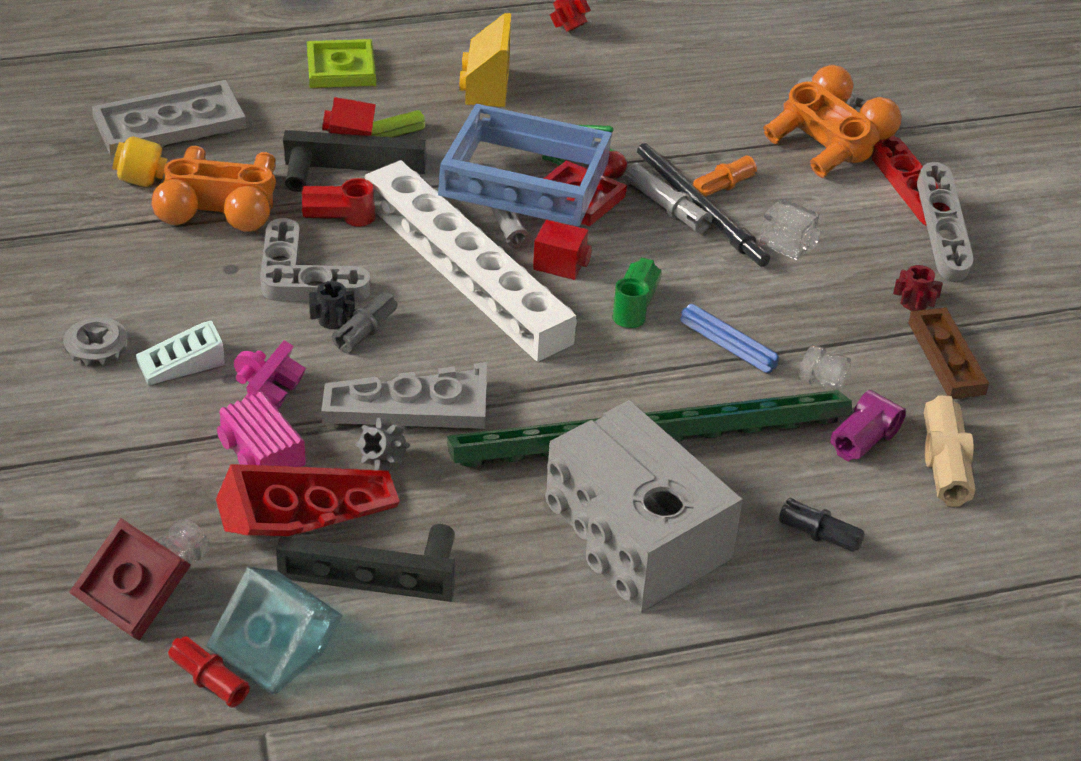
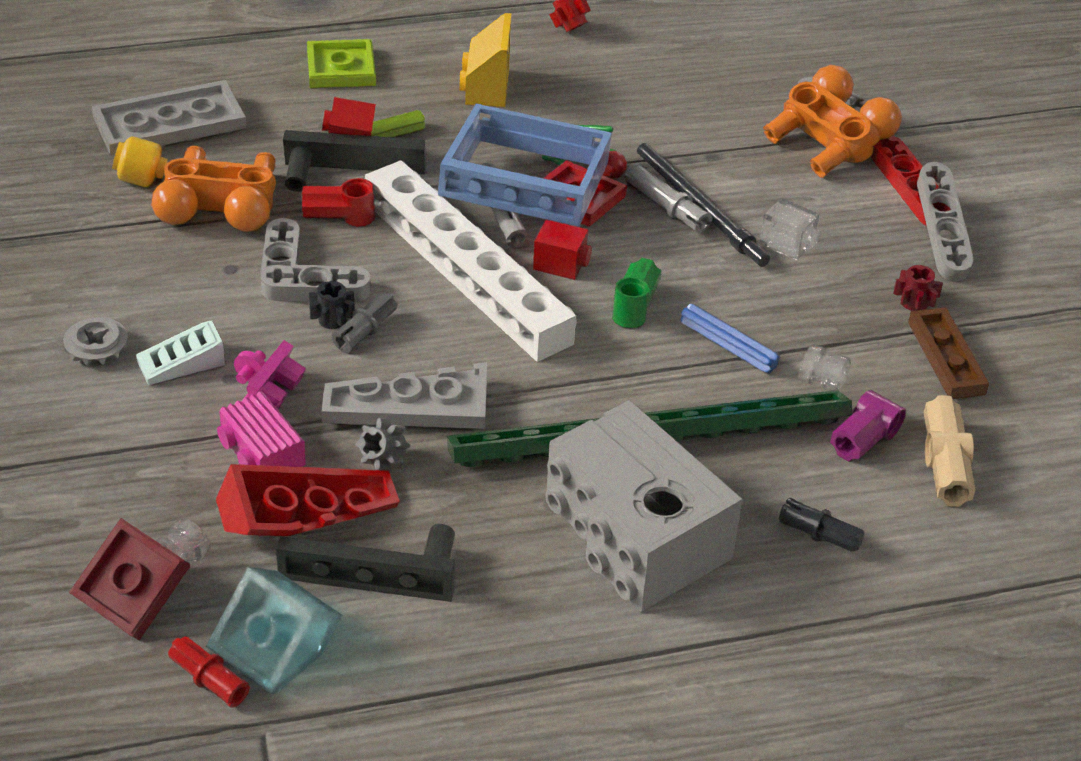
(726, 176): orange axle -> none

